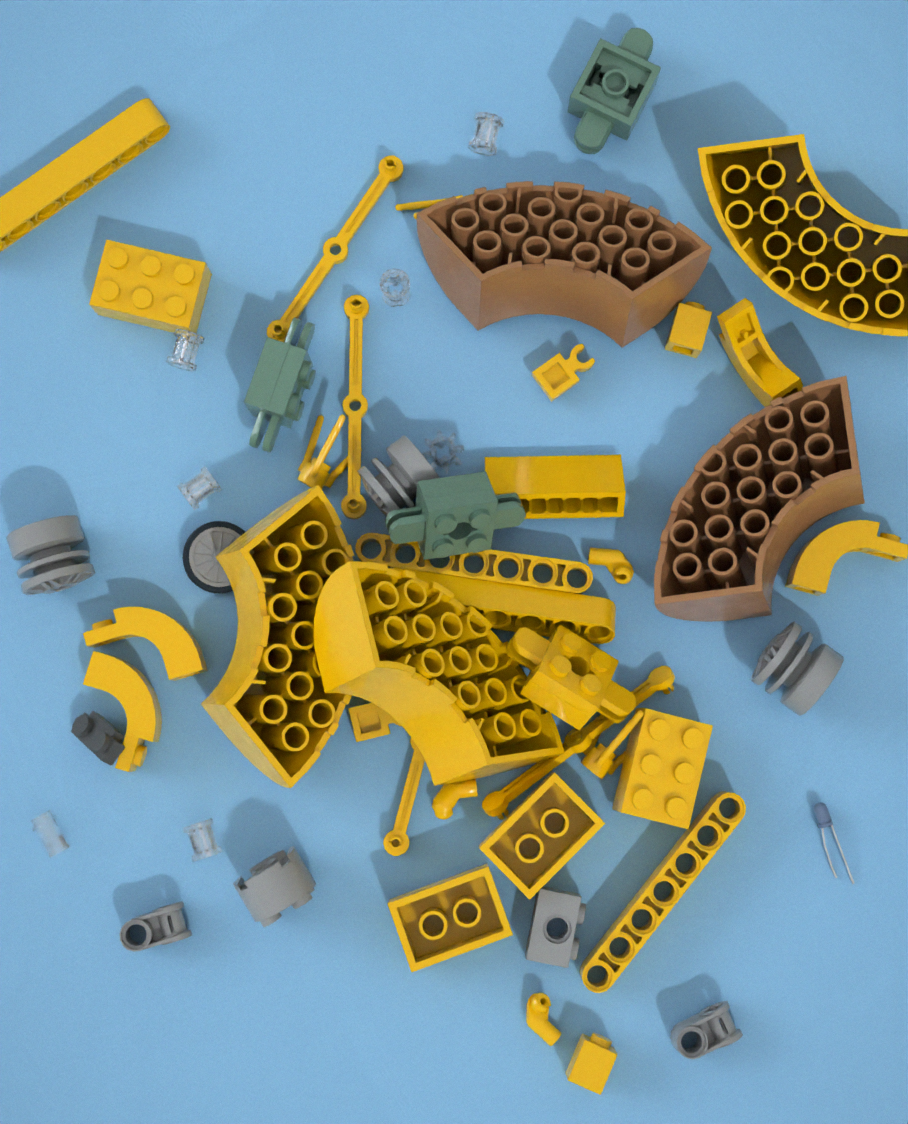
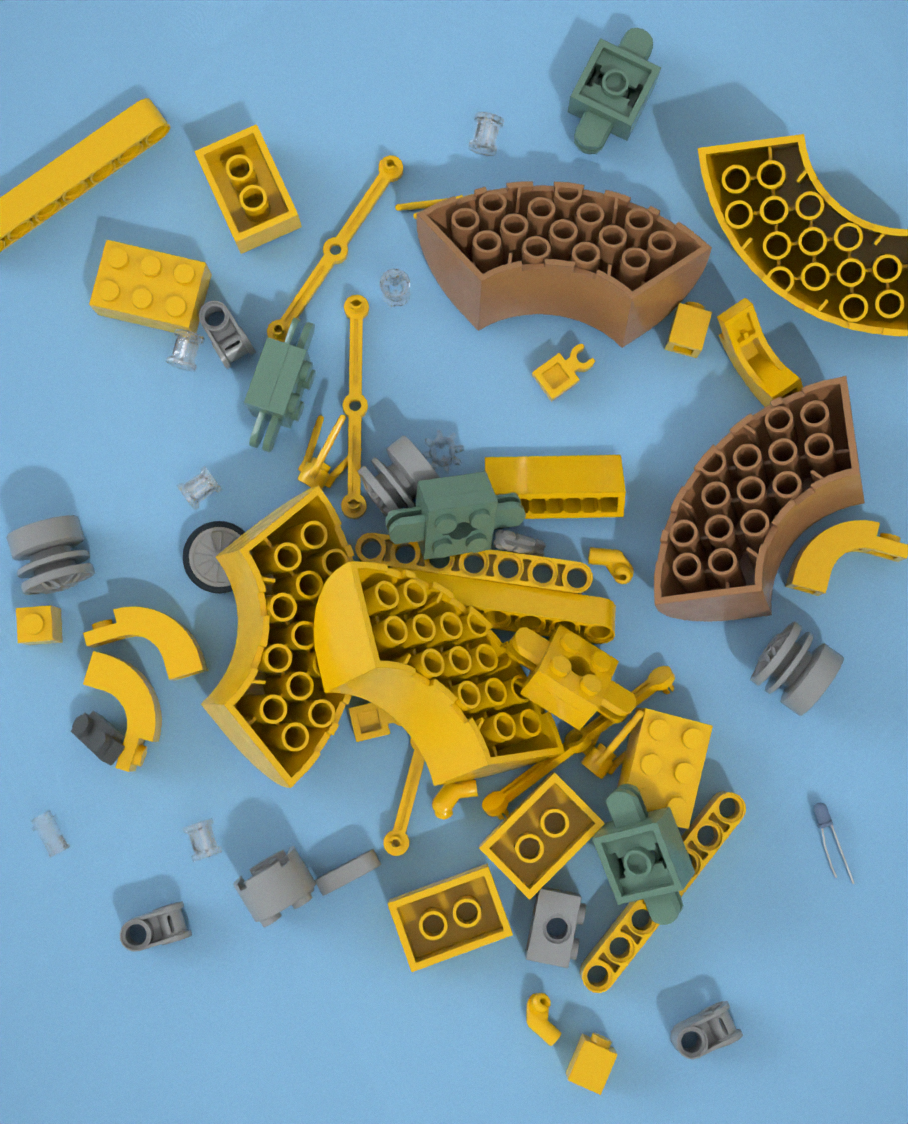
(39, 625): none -> yellow brick
(227, 338): none -> light grey piece
(248, 189): none -> yellow brick
(348, 872): none -> light grey beam
(518, 543): none -> light grey axle
(628, 858): none -> sand green brick

